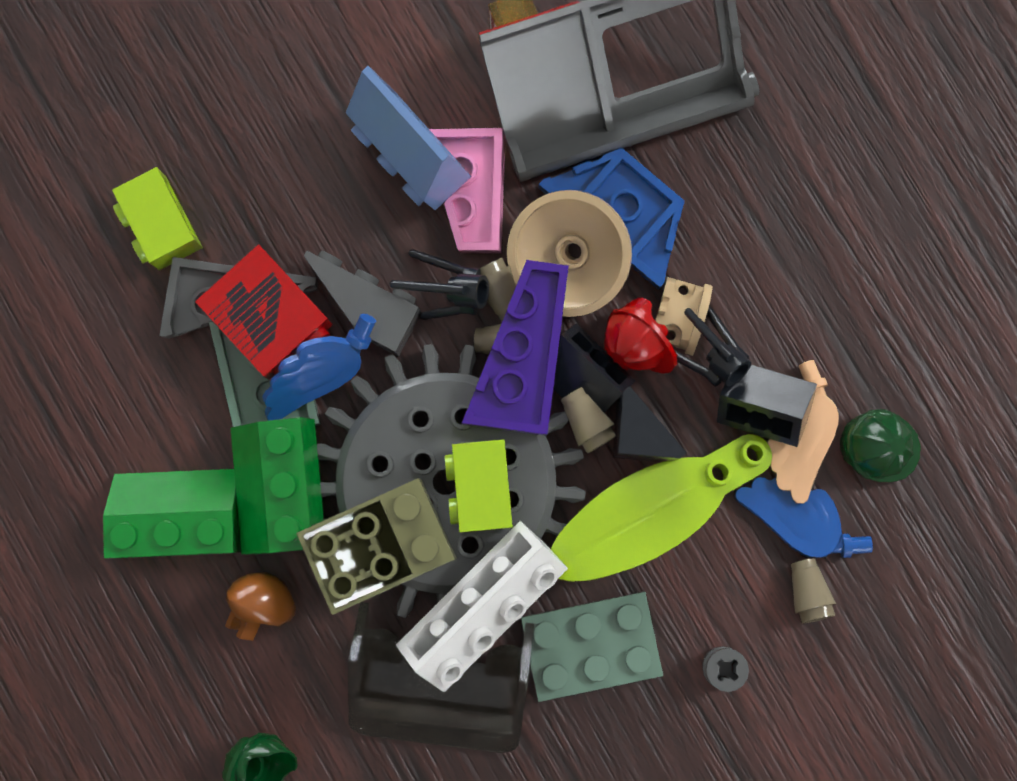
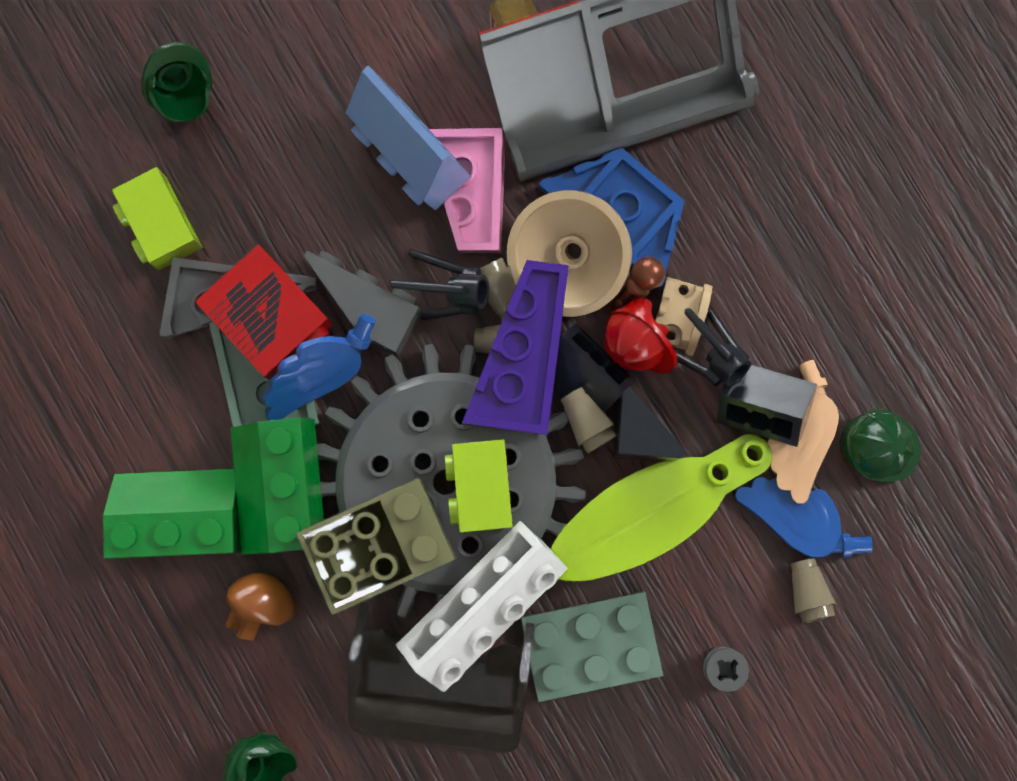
(177, 82): none -> dark green piece
(645, 275): none -> copper bar

